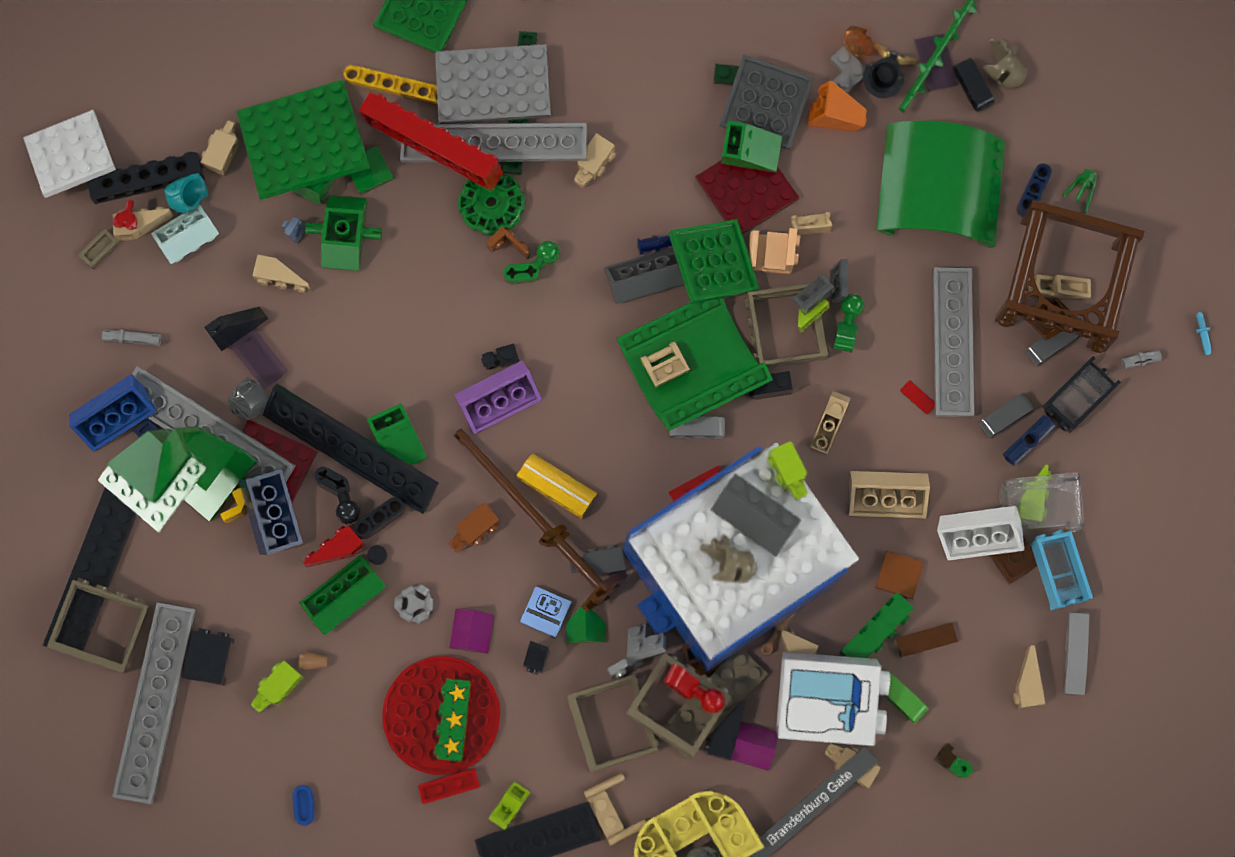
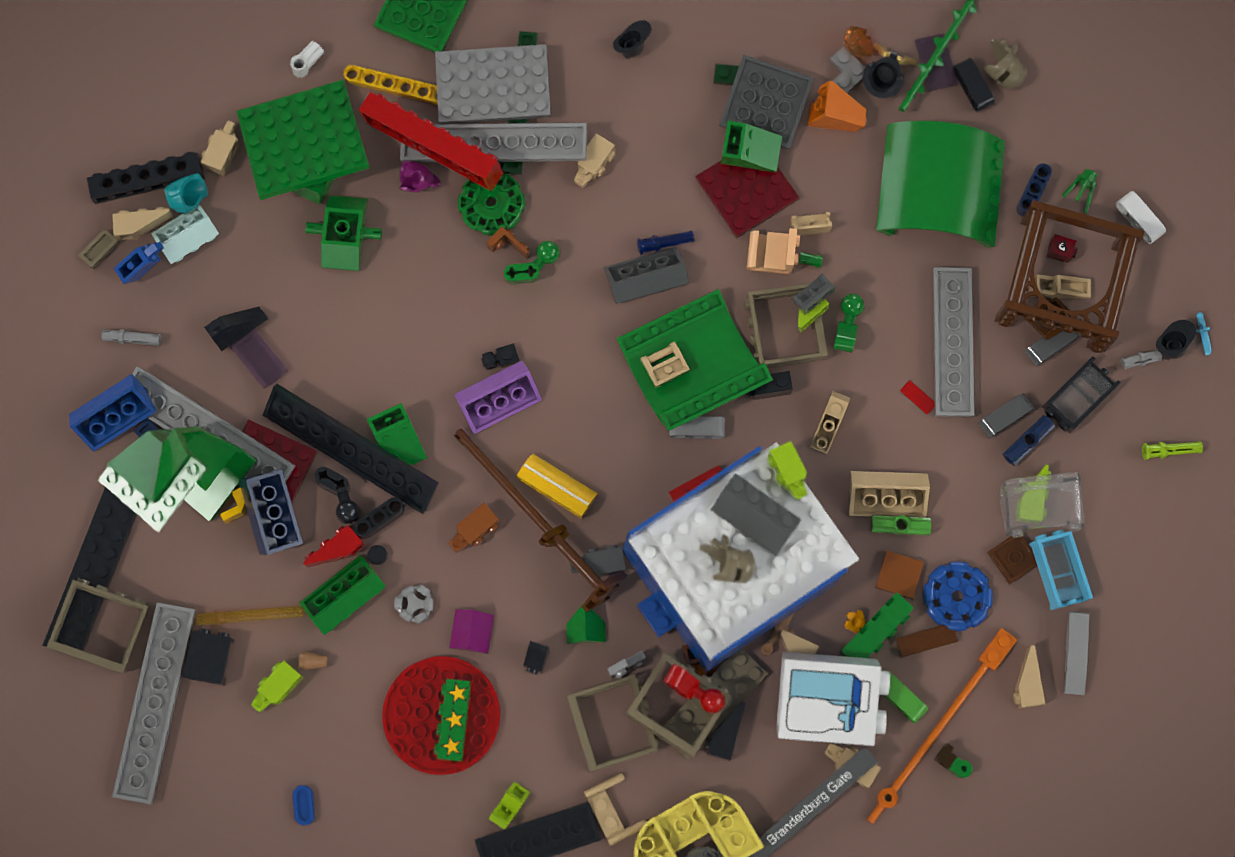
(69, 153): white plate -> none
(126, 218): red rock -> none
(138, 262): none -> blue hinge
(248, 399): dark grey piece -> none
(249, 615): none -> clear yellow axle
(272, 271): tan slope -> none
(294, 229): sand blue tile -> none
(307, 58): none -> white piece
(374, 176): green tile -> none
(416, 177): none -> magenta helmet
(448, 786): red plate -> none
(545, 612): light blue tile -> none
(632, 40): none -> black piece
(642, 645): light grey plate -> none
(713, 261): green plate -> none
(755, 746): magenta slope -> none
(811, 259): none -> green pin
(839, 279): dark grey tile -> none
(855, 621): none -> light orange plant
(913, 525): none -> bright green piece
(965, 587): none -> blue plate
(981, 533): white slope -> none
(990, 658): none -> orange bar
(1062, 248): none -> dark red brick
(1140, 216): none -> white beam
(1162, 449): none -> lime pin
(1176, 339): none -> black piece

